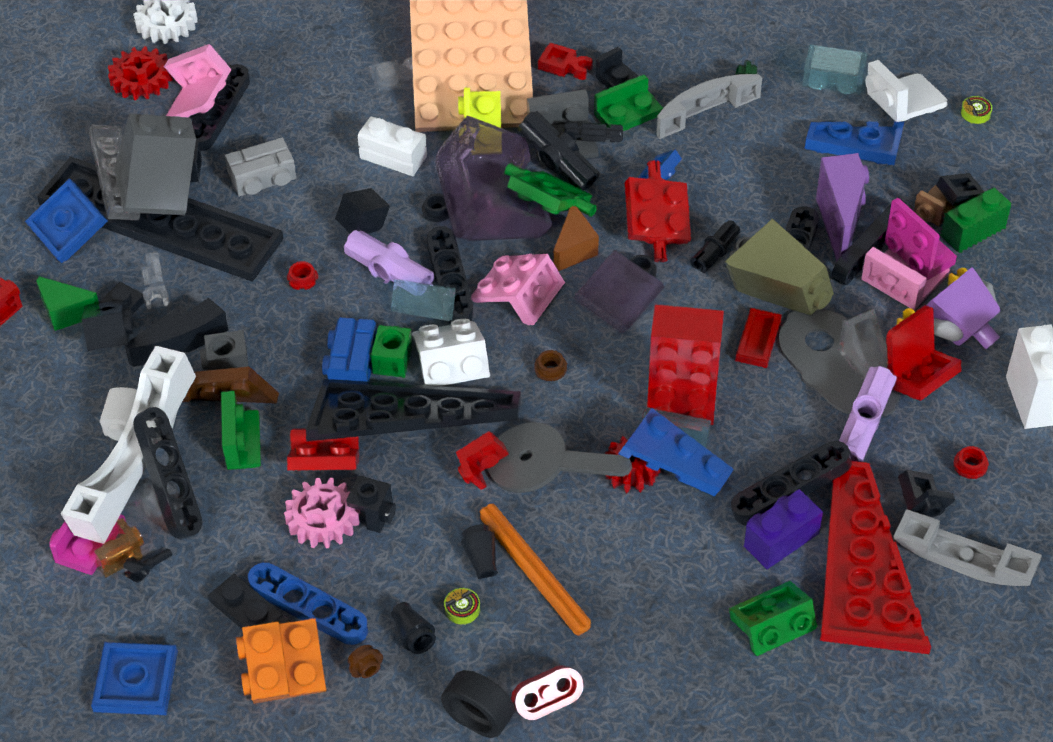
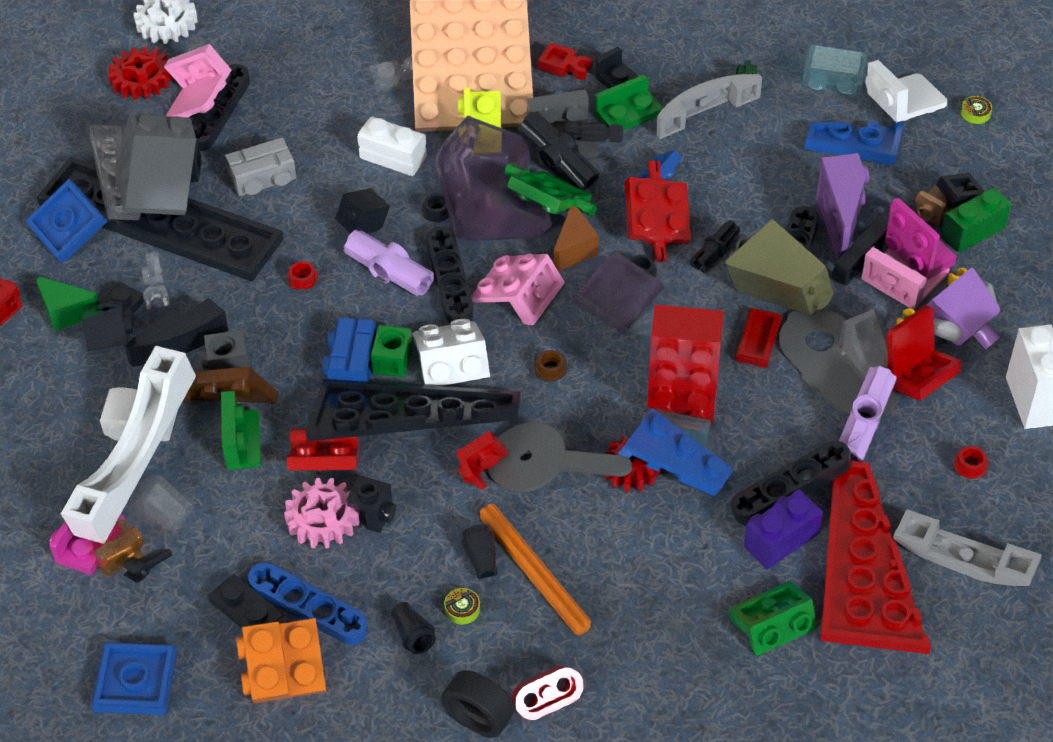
(161, 474): black beam -> none
(364, 661): reddish brown plate -> none
(423, 299): clear light blue tile -> none
(922, 495): black bracket -> none

